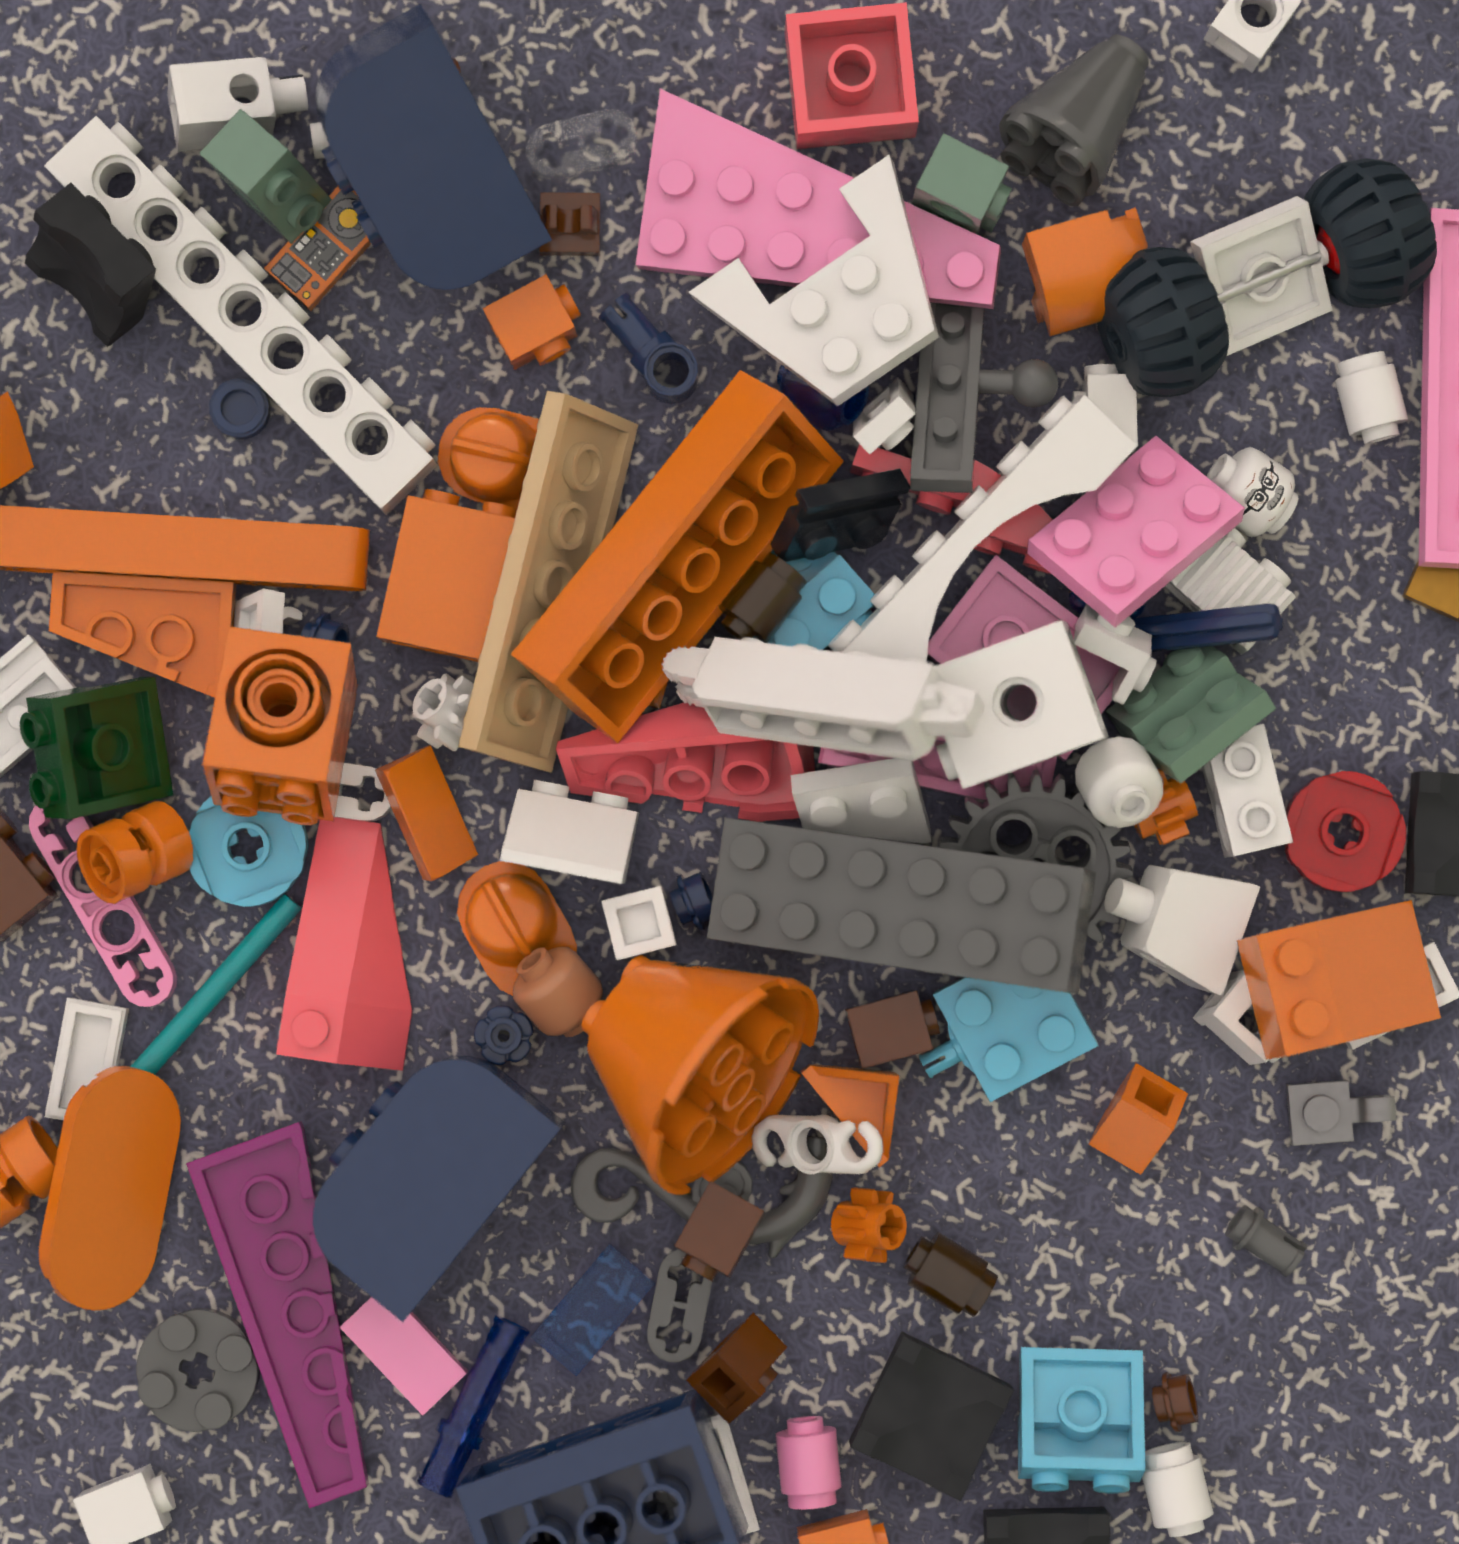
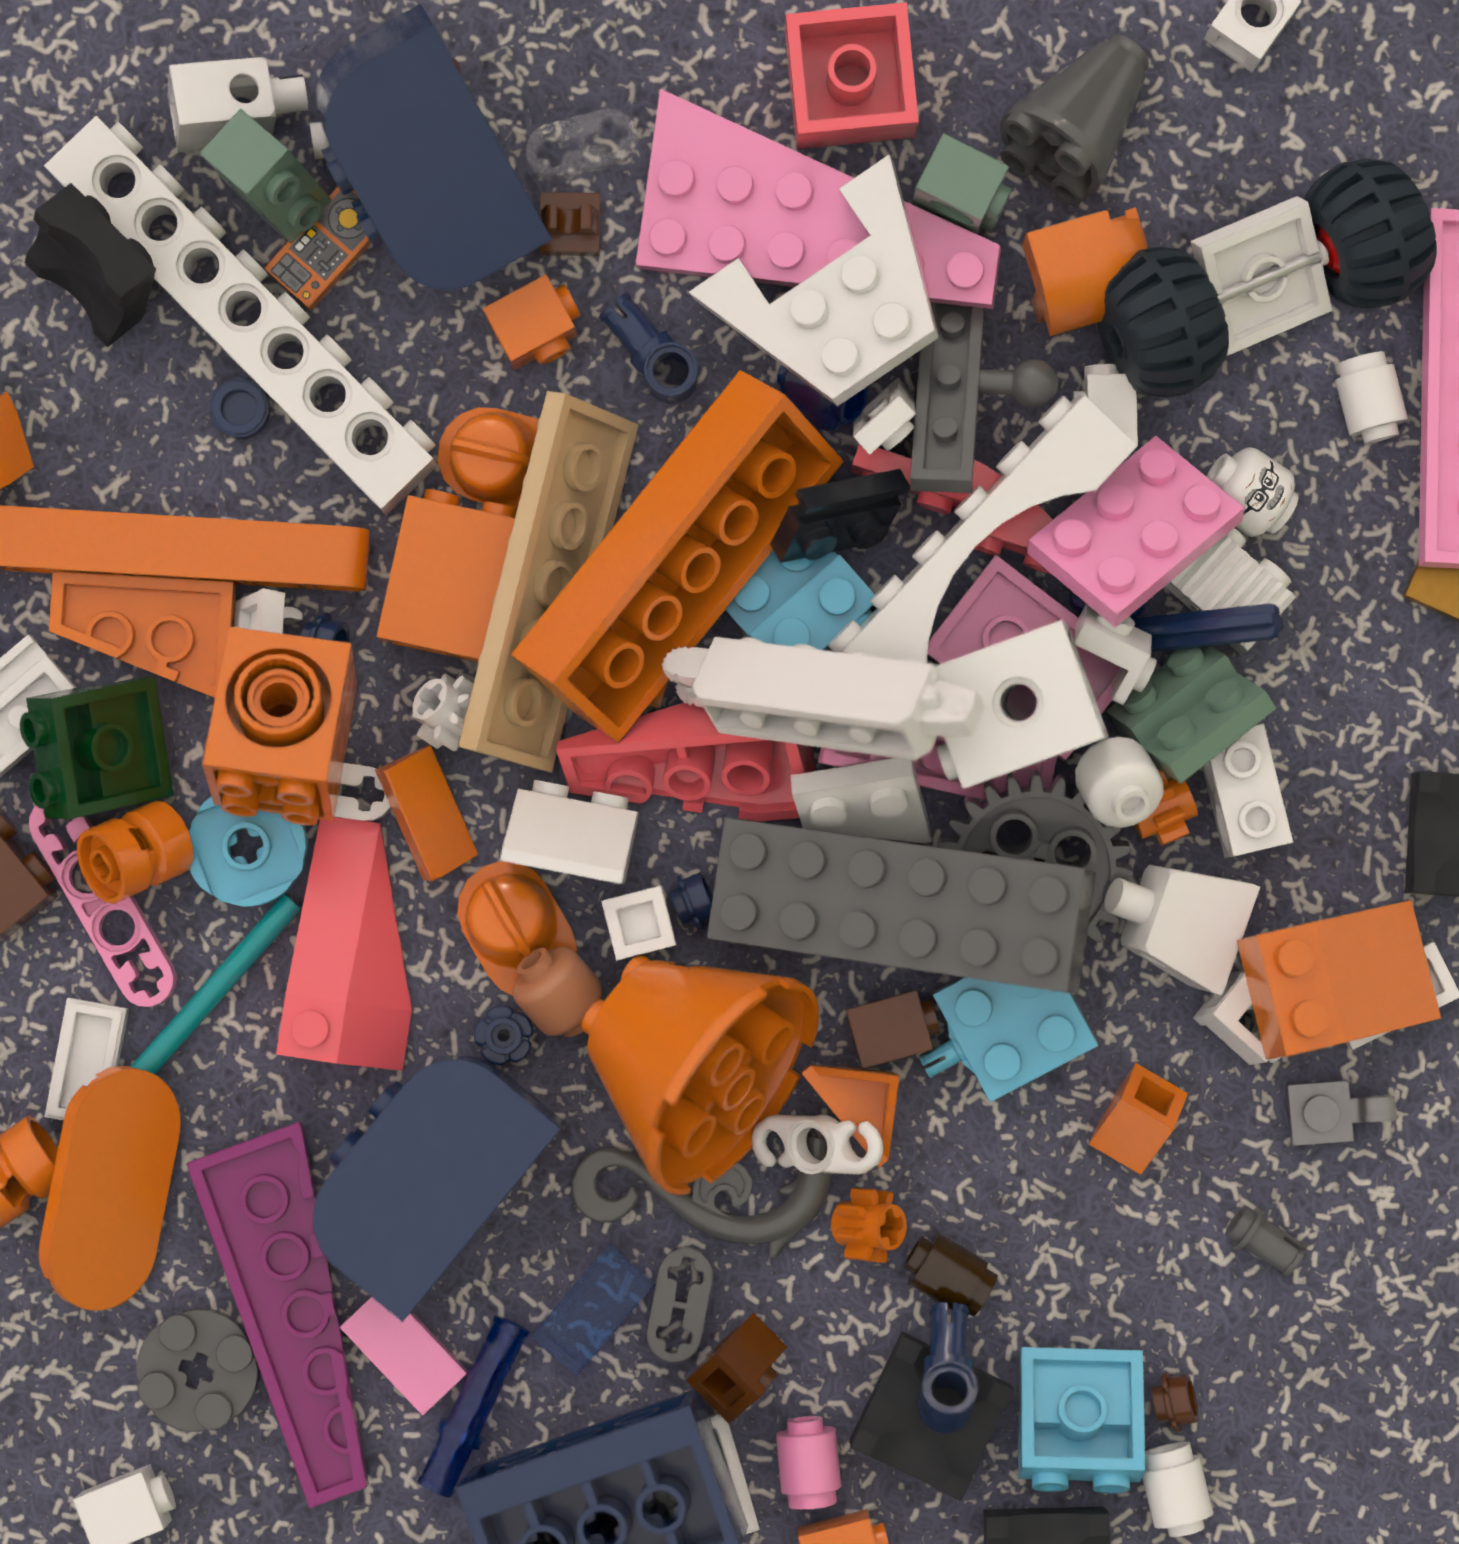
(718, 1232): reddish brown brick -> none
(762, 599): dark brown brick -> none
(948, 1368): none -> dark blue pin
(1373, 815): red plate -> none

